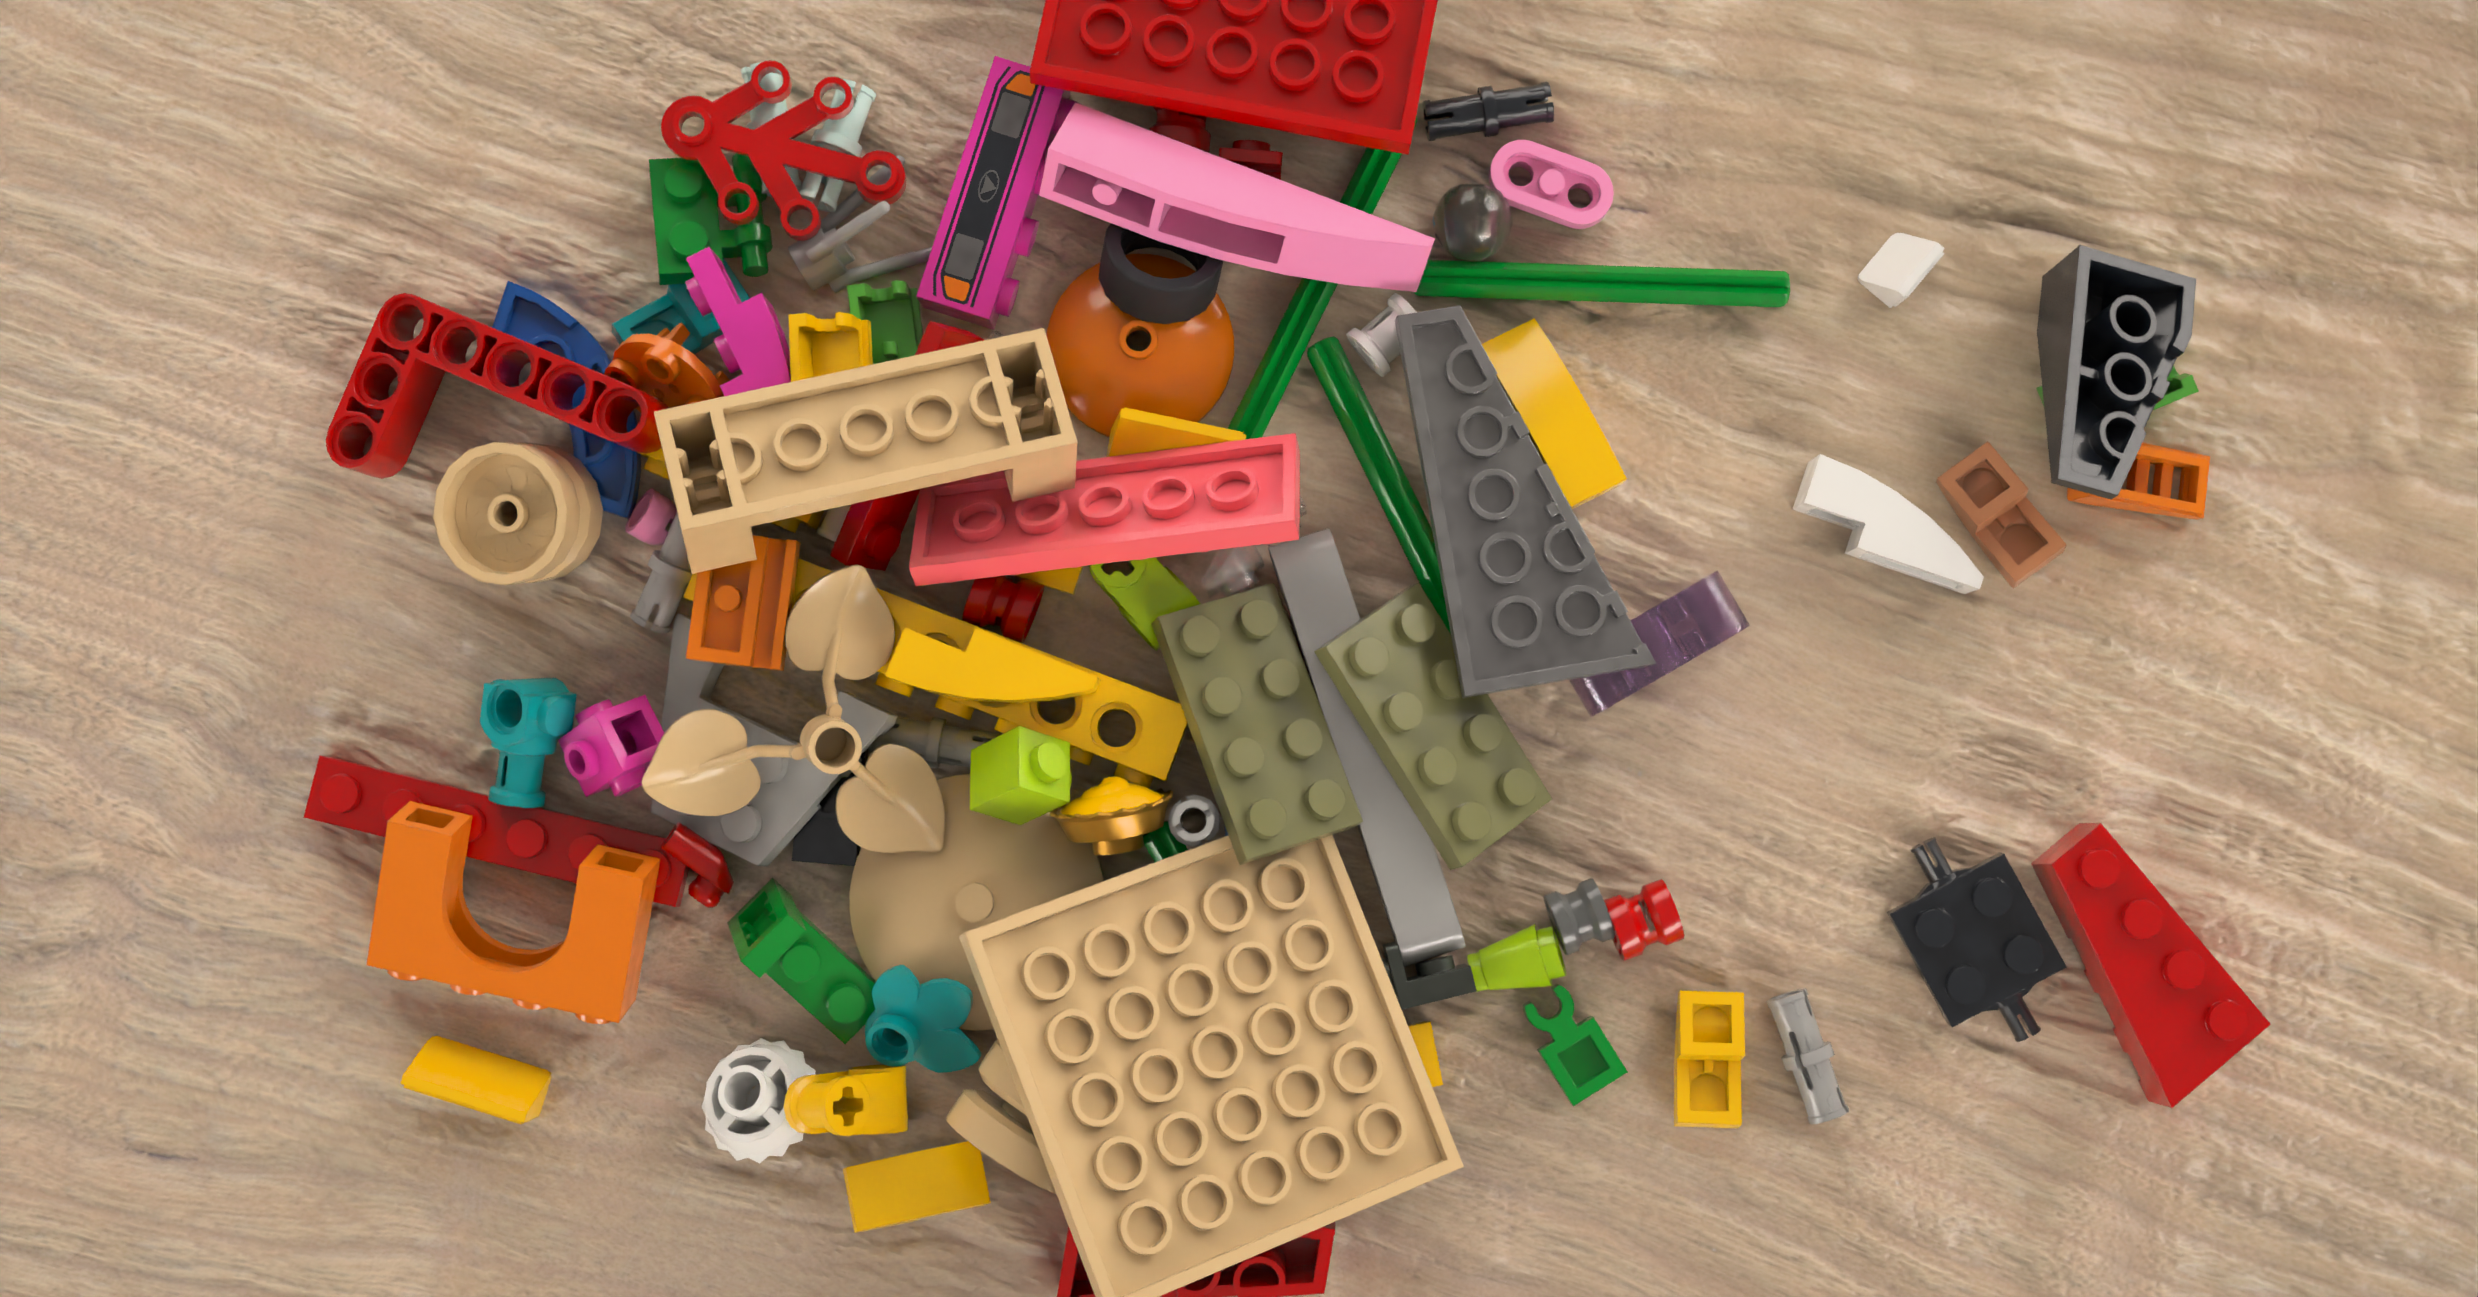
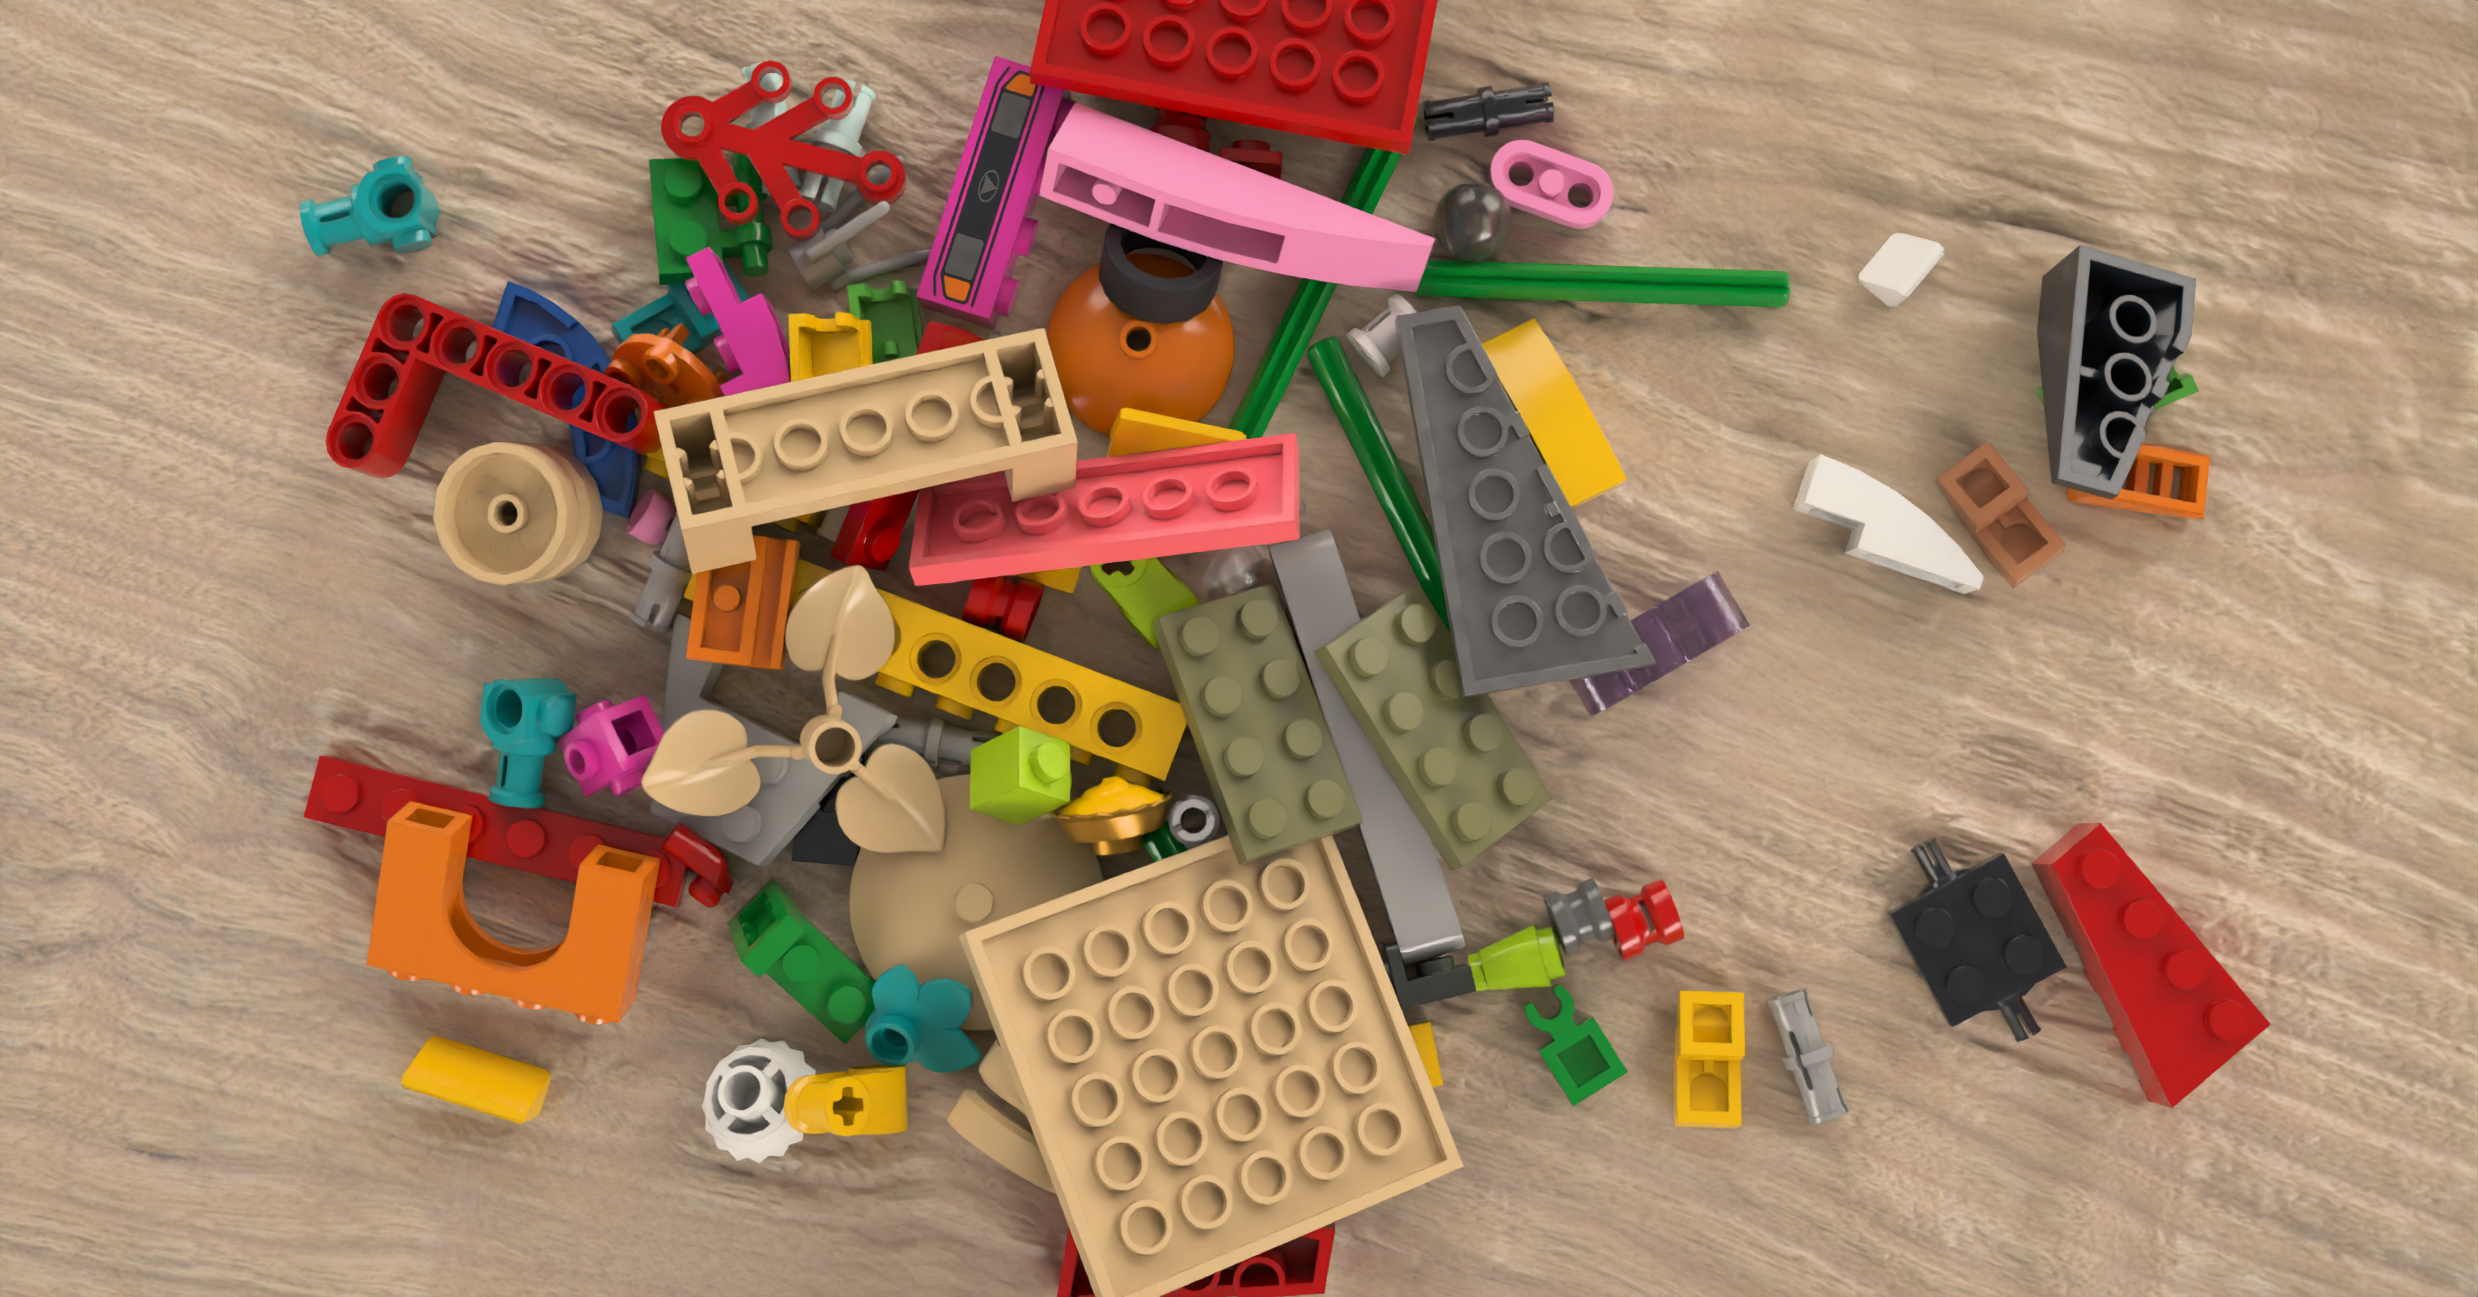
(369, 215): none -> teal connector
(916, 1186): yellow slope -> none
(987, 671): yellow slope -> none

